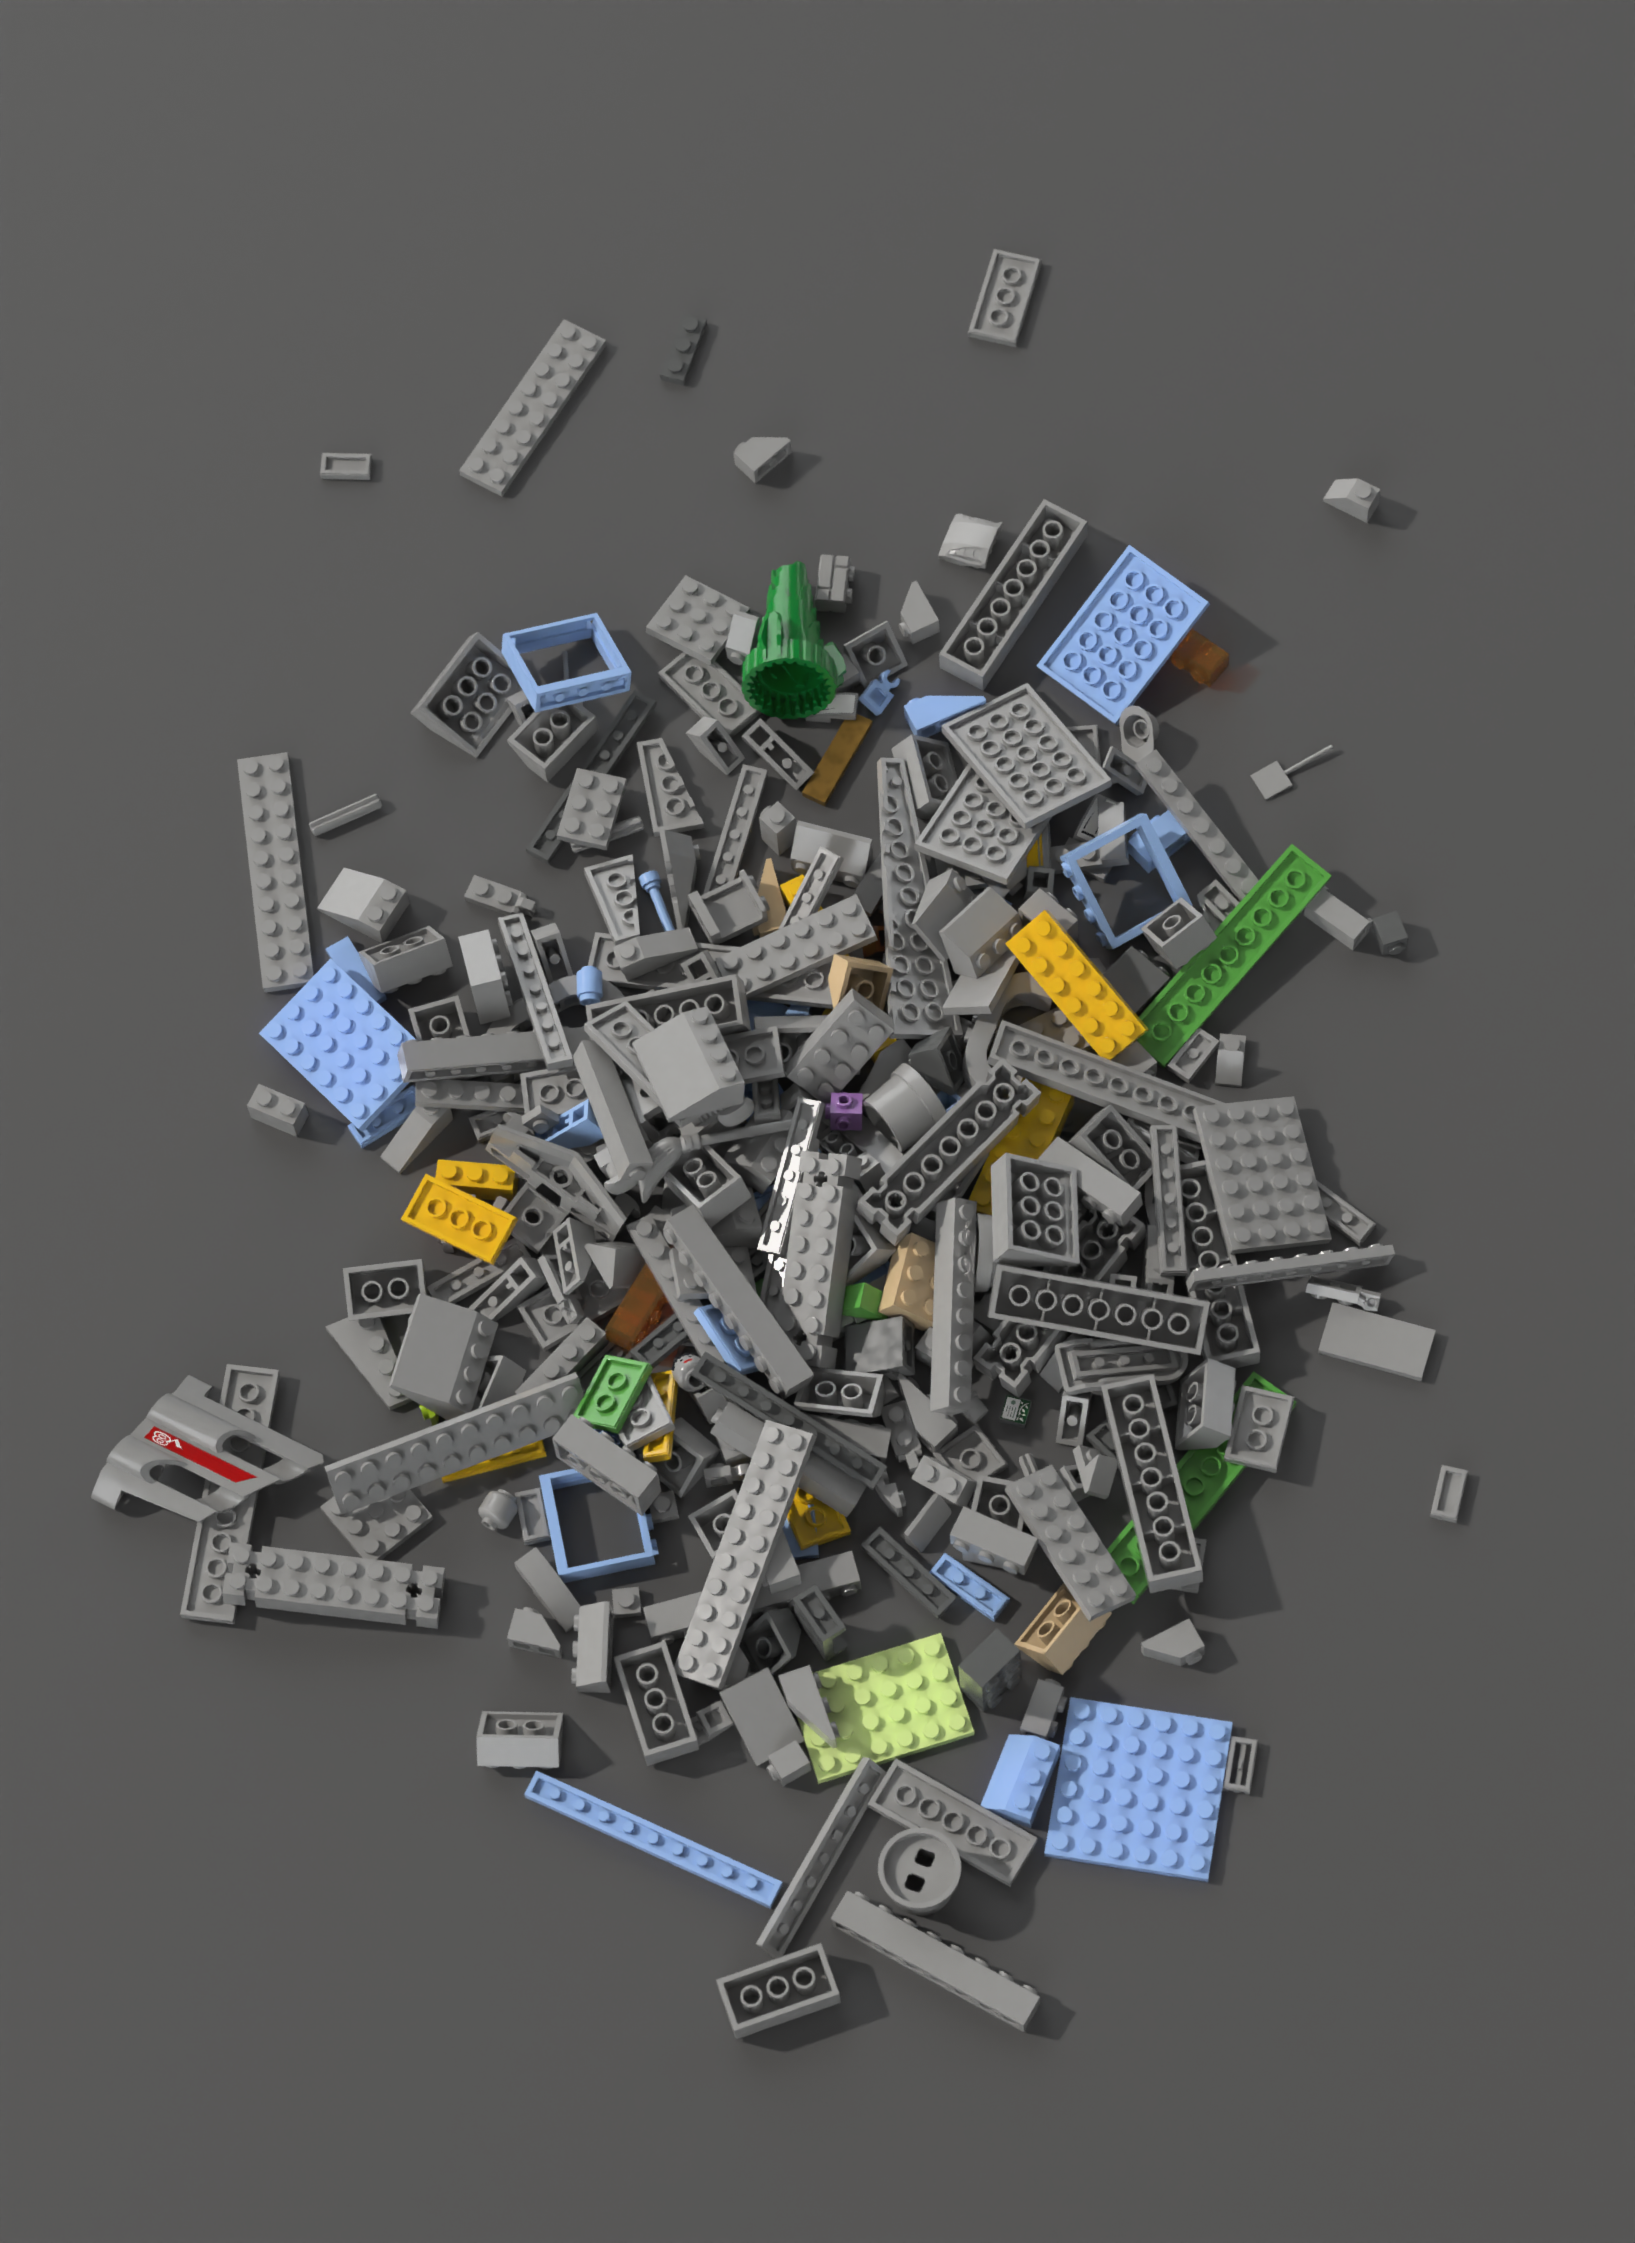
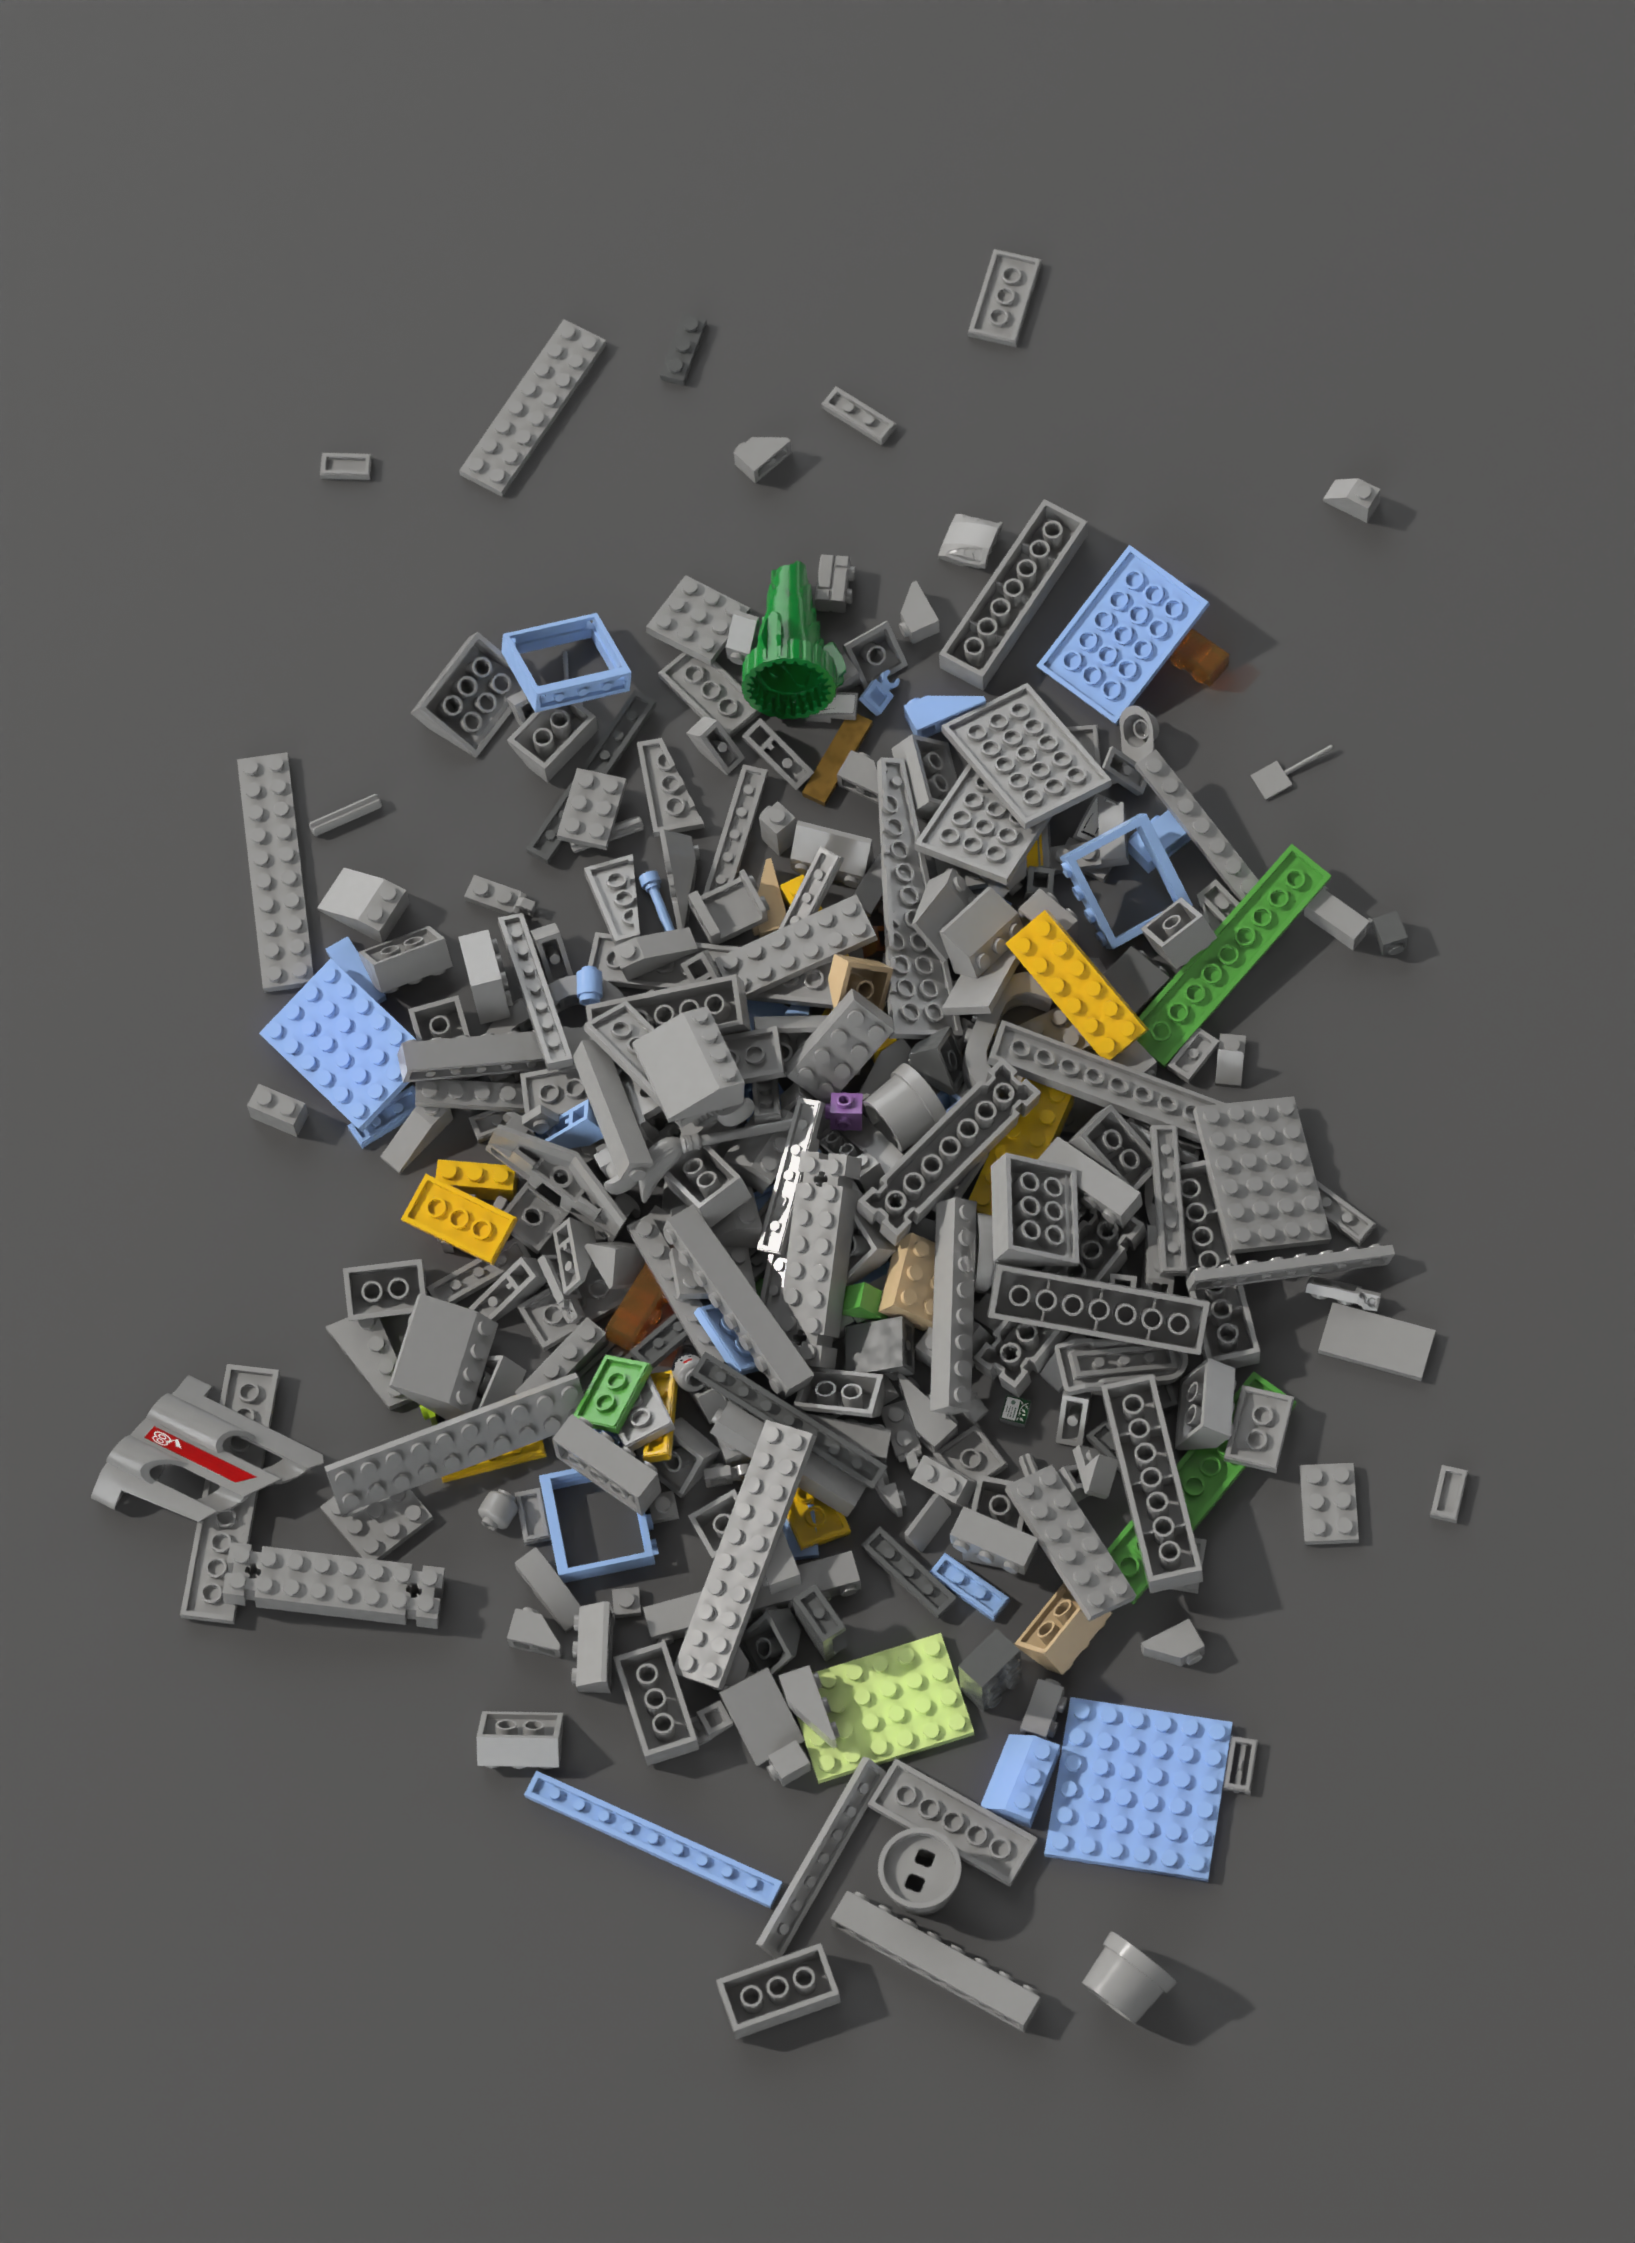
(858, 415): none -> light grey tile
(859, 776): none -> light grey slope
(1127, 1979): none -> light grey piece
(1329, 1503): none -> light grey plate

